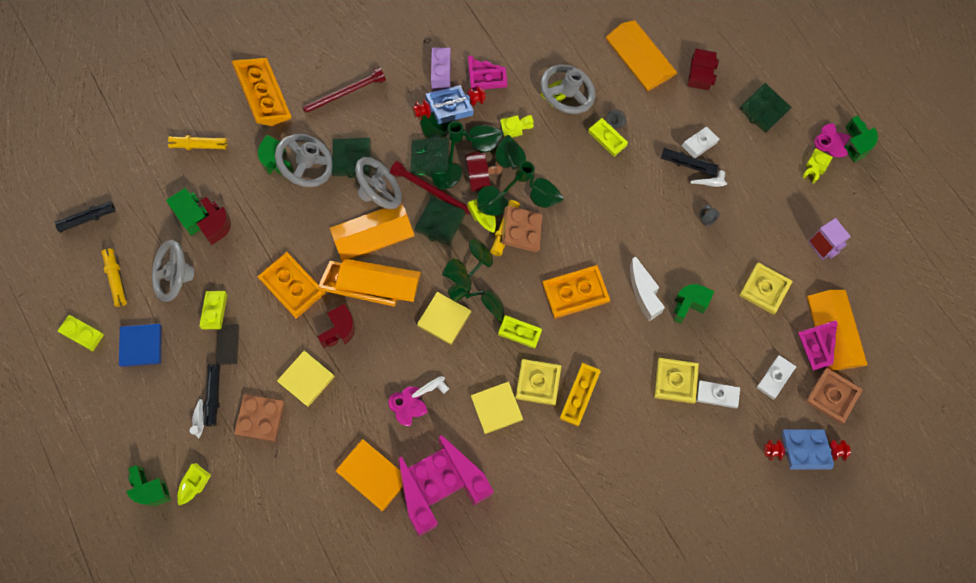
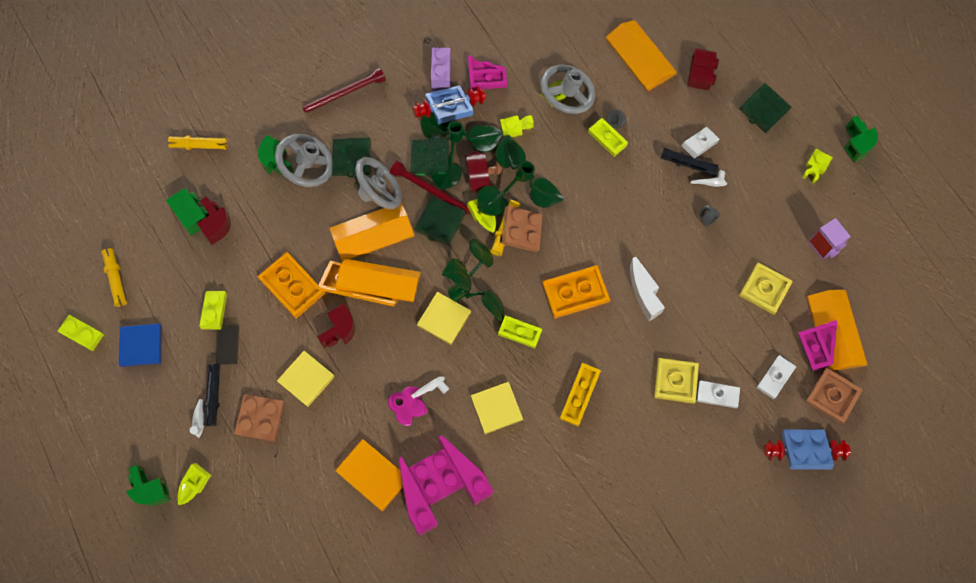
(92, 213): black pin -> none
(174, 271): light grey piece -> none
(261, 91): light orange slope -> none
(538, 382): light yellow tile -> none
(694, 297): green brick -> none
(834, 141): dark pink plate -> none

